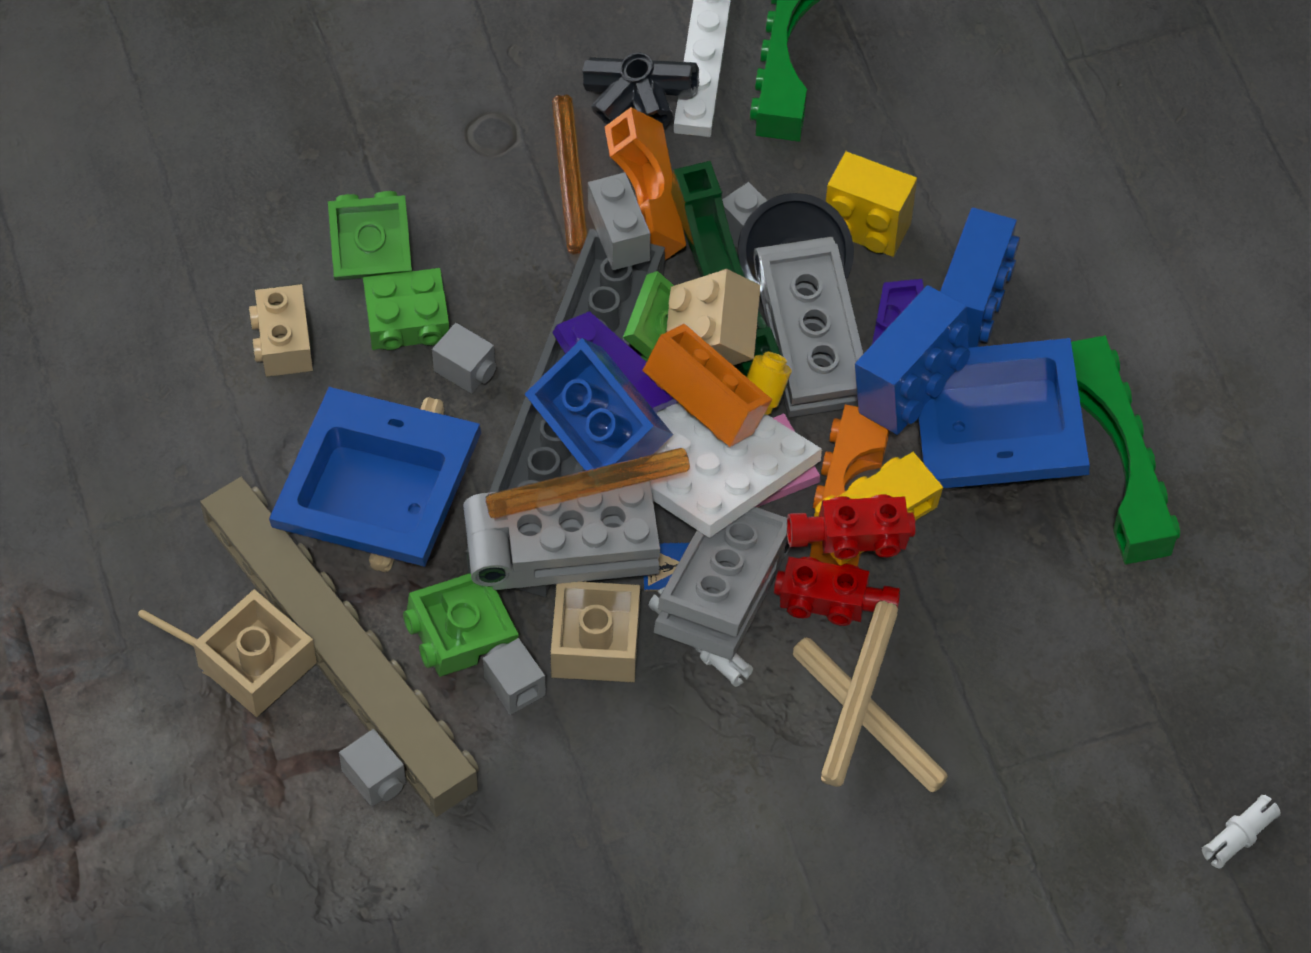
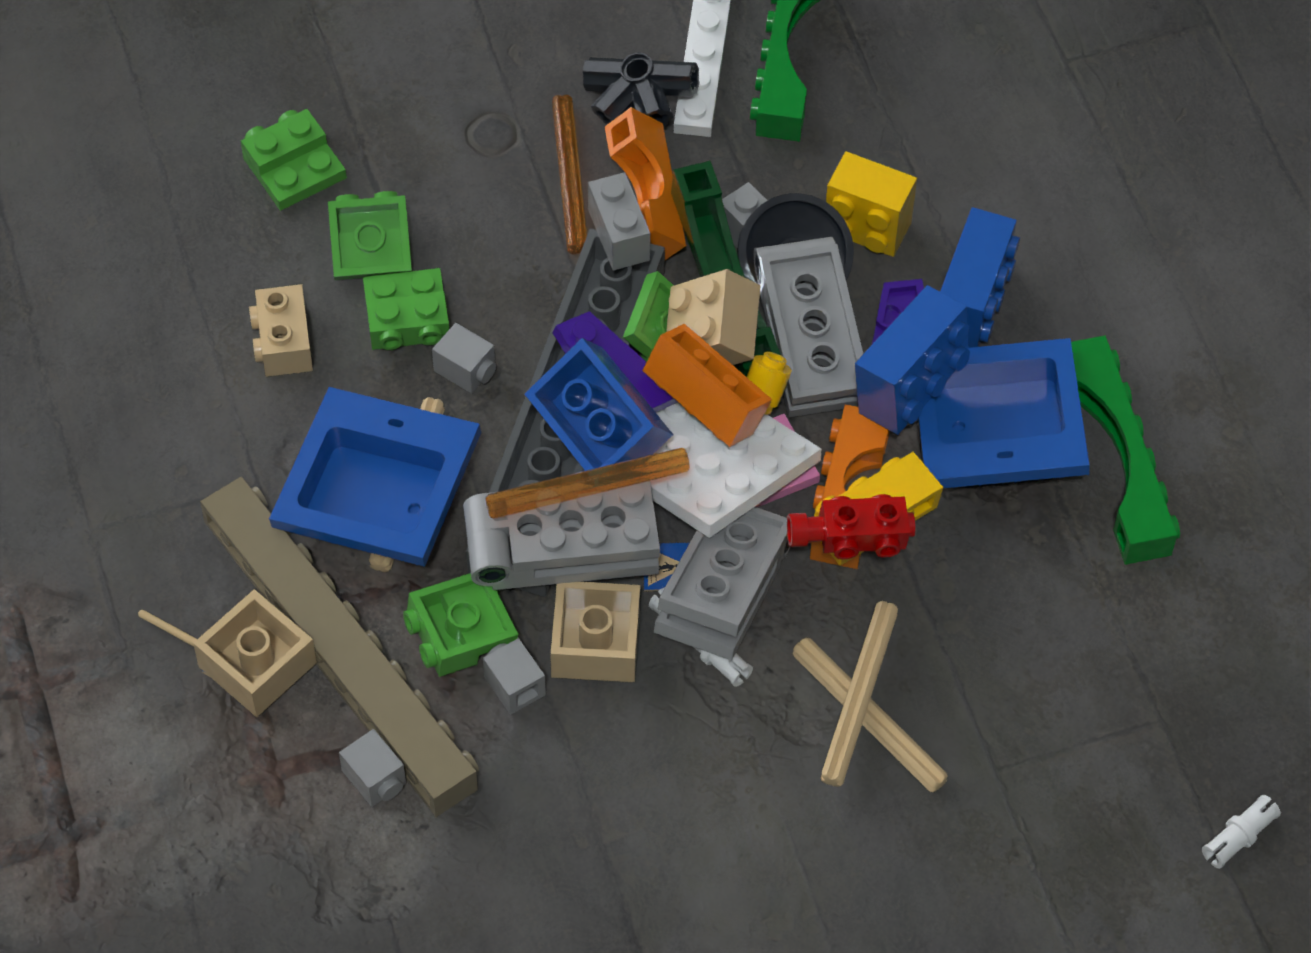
(292, 158): none -> bright green plate
(829, 590): red brick -> none

